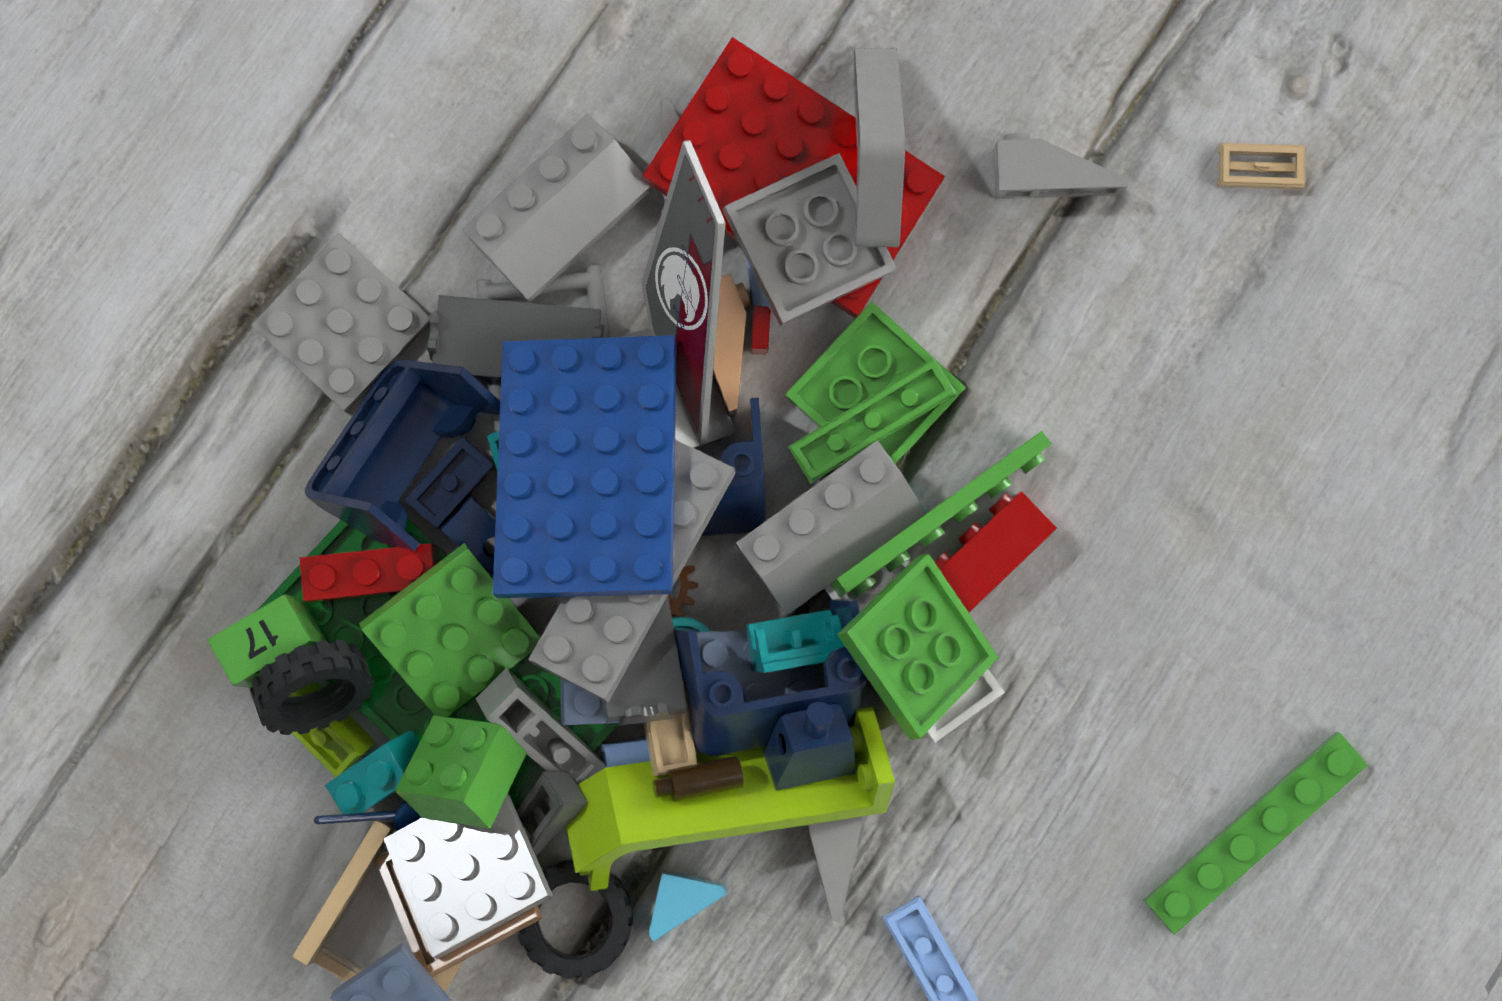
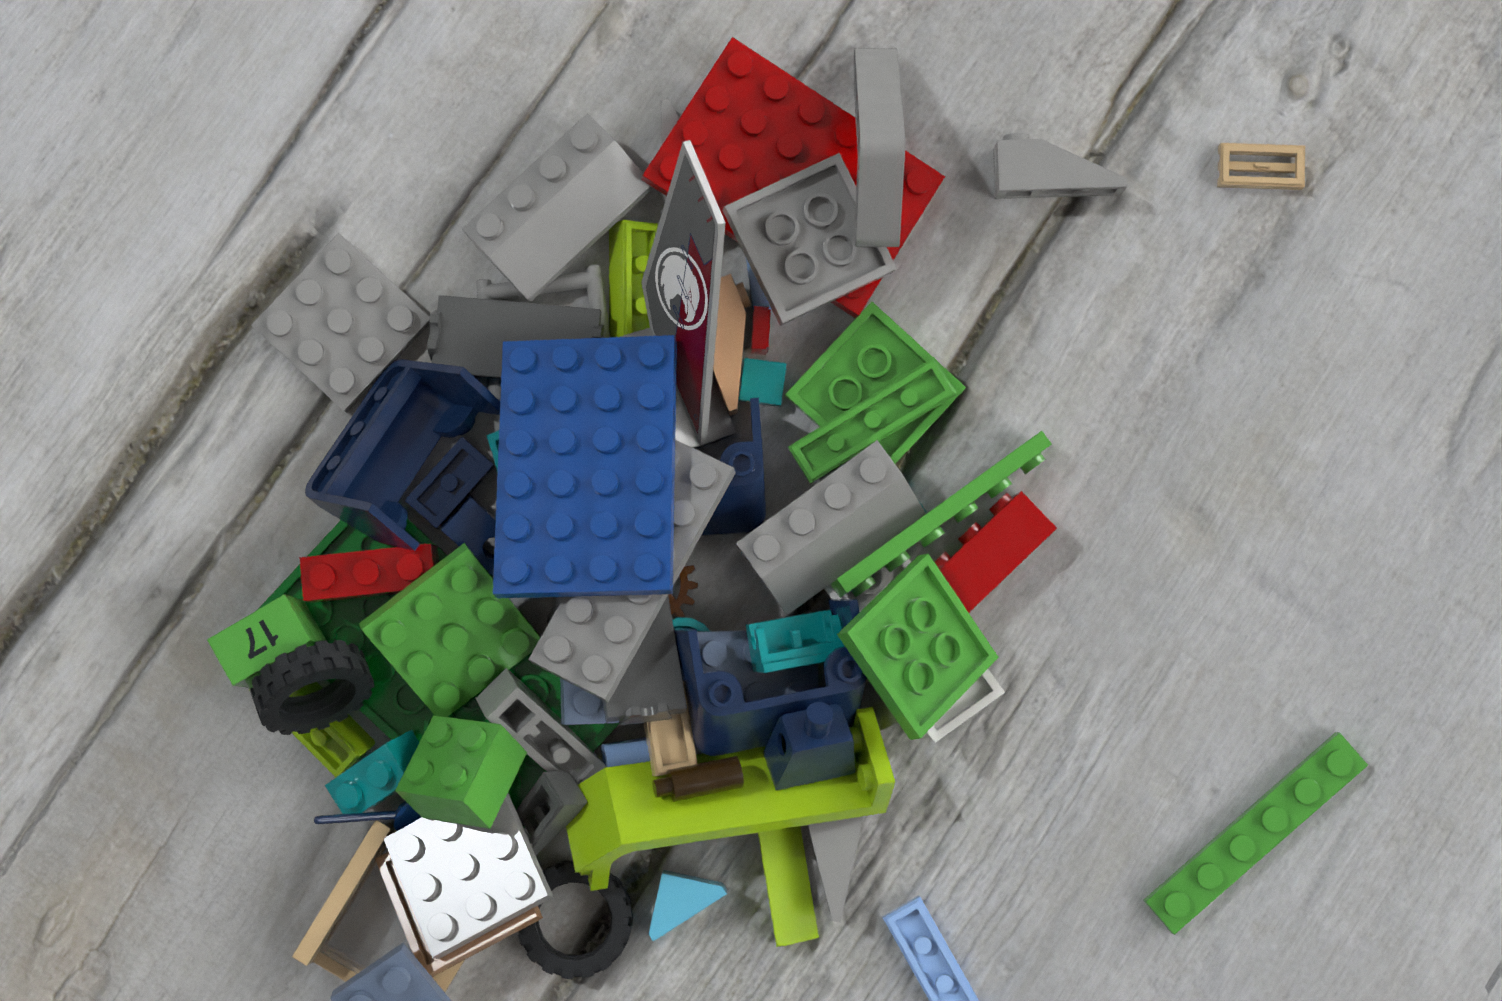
(628, 256): none -> lime slope
(763, 380): none -> teal tile
(788, 886): none -> lime slope

